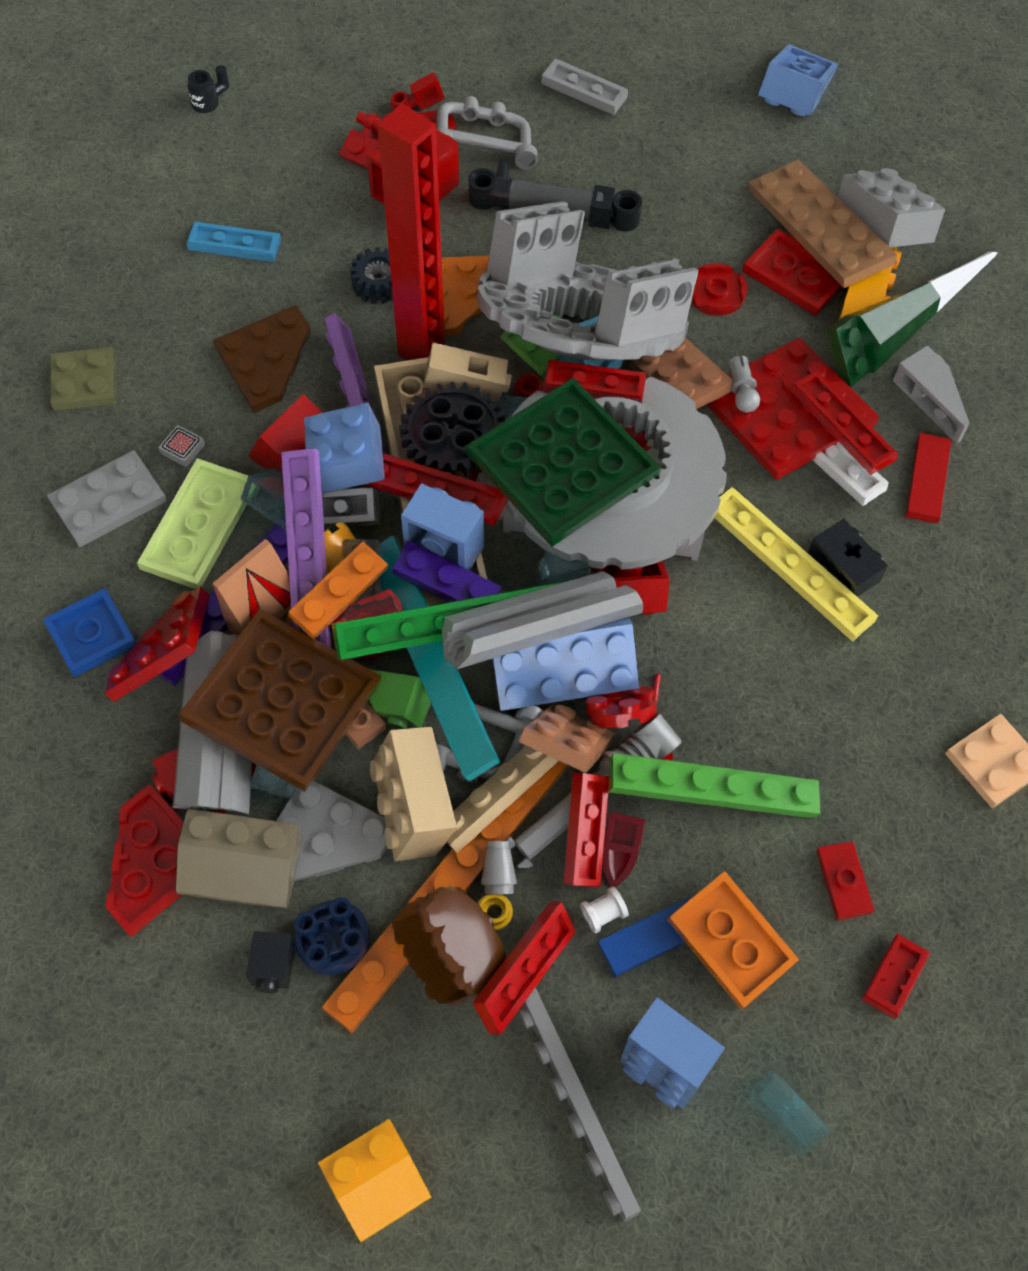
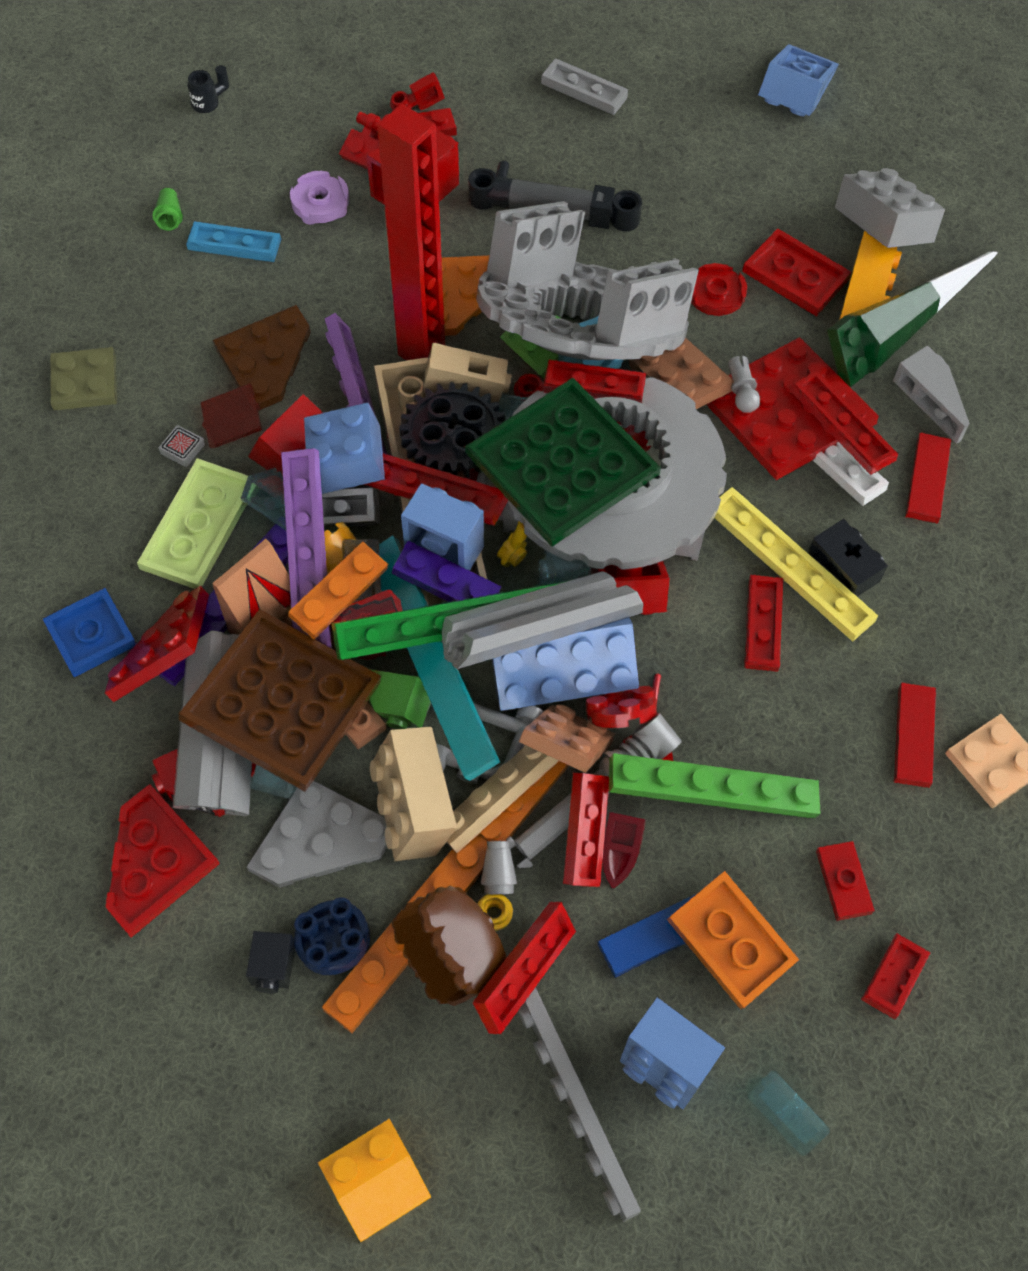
(106, 498): light grey plate -> none
(167, 210): none -> bright green cone
(231, 416): none -> clear red piece
(237, 859): dark tan slope -> none
(324, 210): none -> lavender plate
(362, 276): black bush -> none
(513, 548): none -> yellow plate
(525, 153): light grey bar -> none
(604, 909): white bush -> none
(763, 623): none -> red tile
(822, 223): medium nougat plate -> none
(915, 735): none -> red tile

